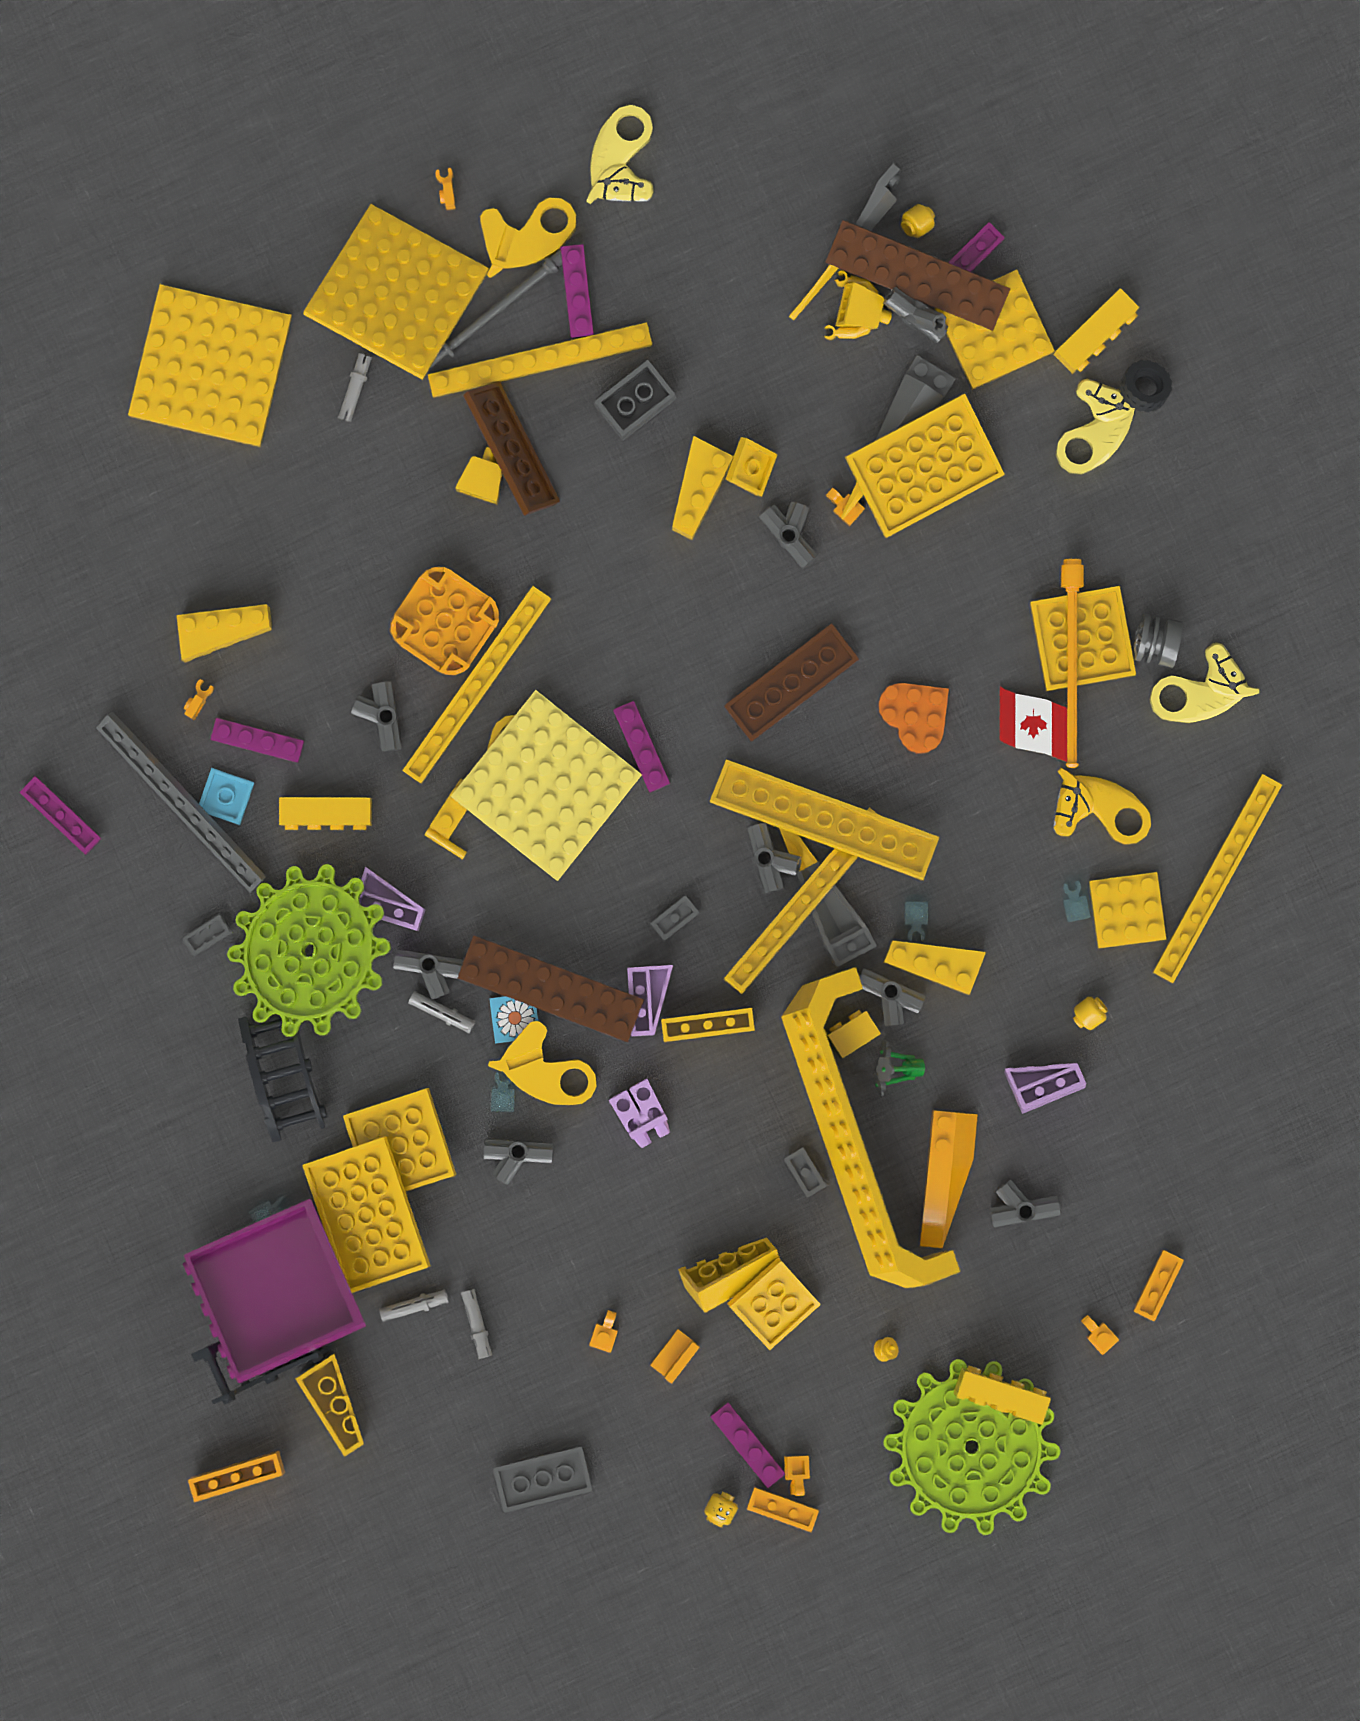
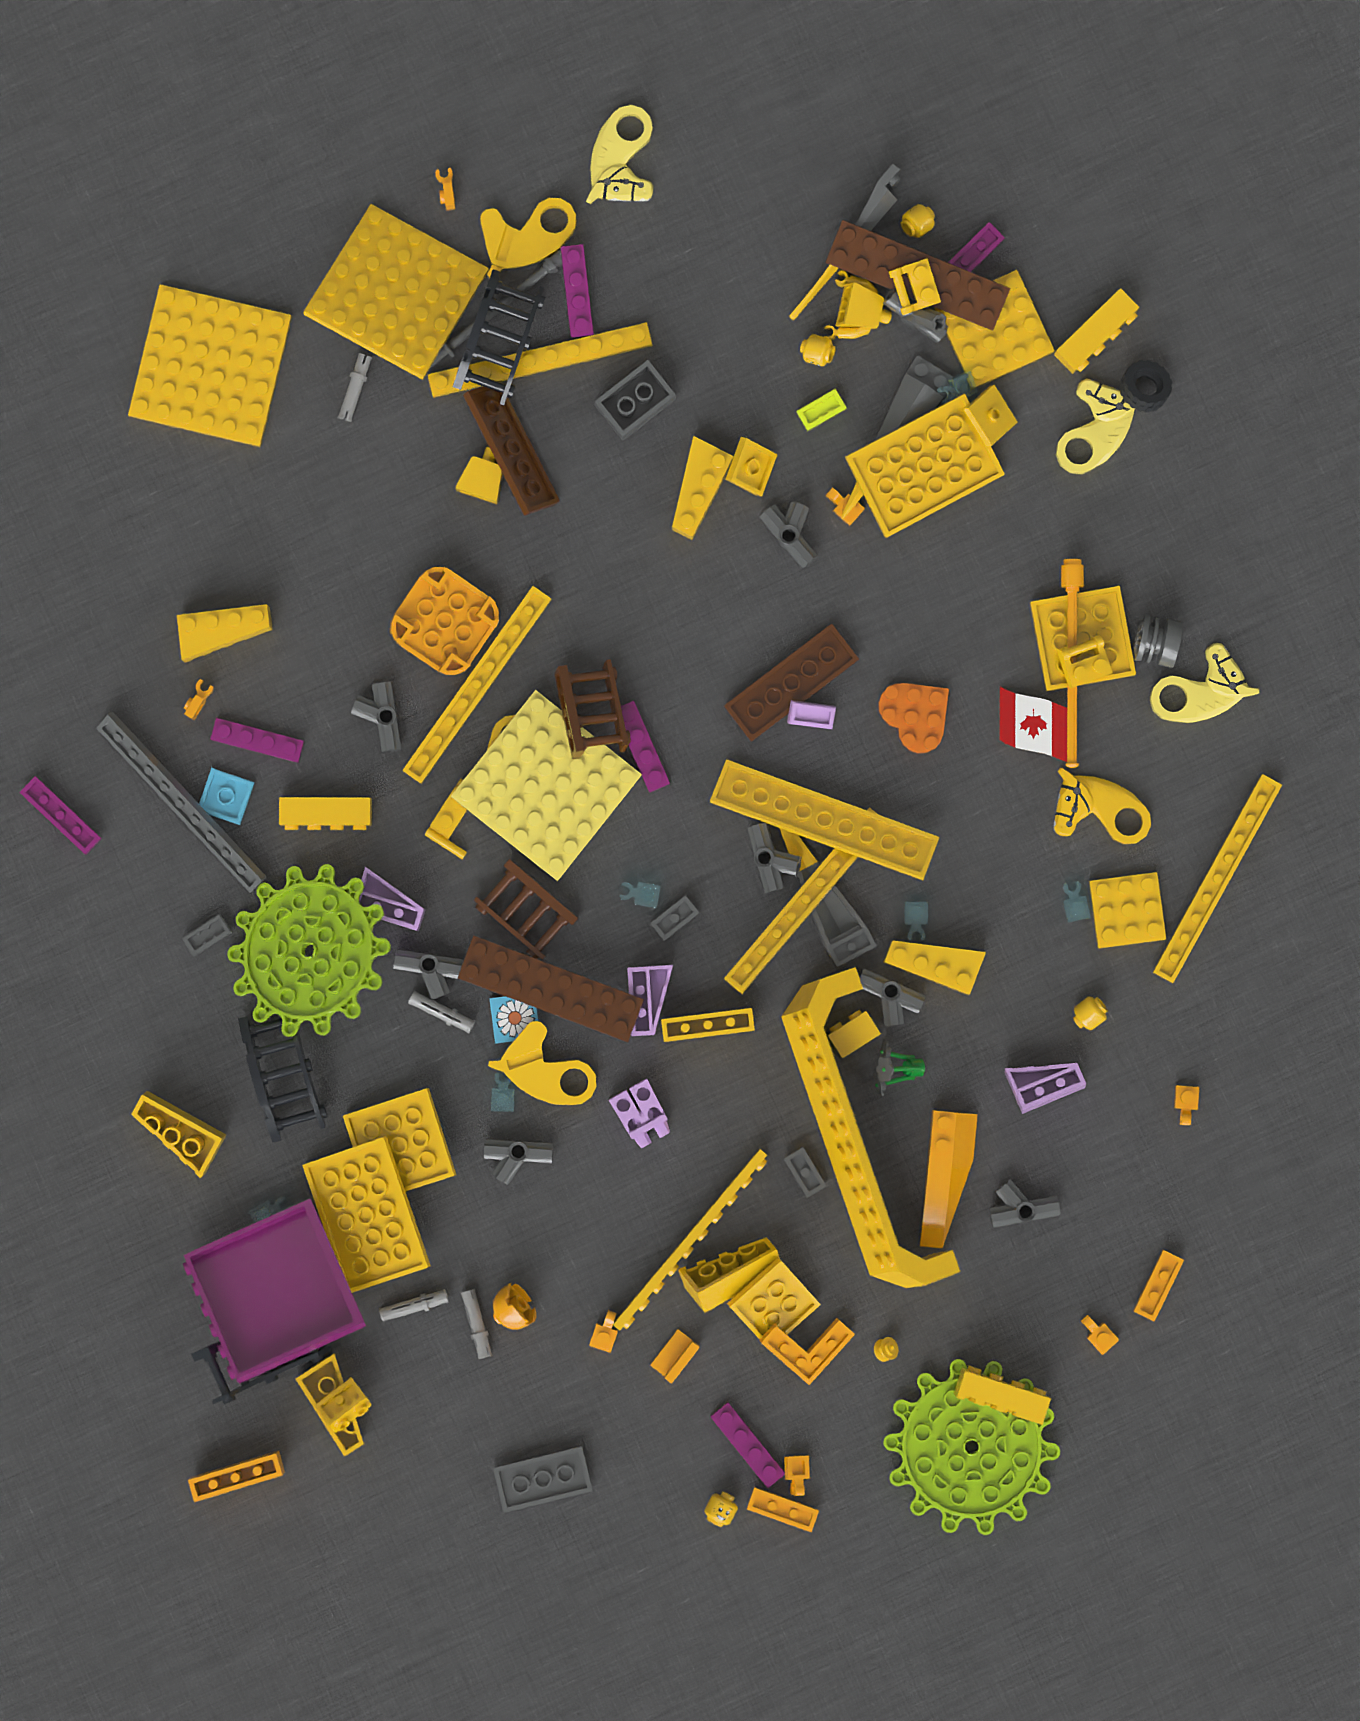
(182, 1133): none -> yellow wedge
(343, 1405): none -> yellow bracket
(481, 327): none -> black fence
(512, 1307): none -> light orange cylinder
(546, 903): none -> reddish brown fence
(574, 722): none -> reddish brown fence
(644, 894): none -> clear light blue plate
(684, 1248): none -> yellow plate
(811, 714): none -> lavender tile
(811, 1362): none -> light orange plate
(817, 350): none -> yellow head
(821, 409): none -> neon yellow plate
(921, 284): none -> yellow plate
(959, 385): none -> clear light blue plate
(990, 415): none -> yellow plate
(1088, 668): none -> yellow plate
(1186, 1099): none -> light orange plate

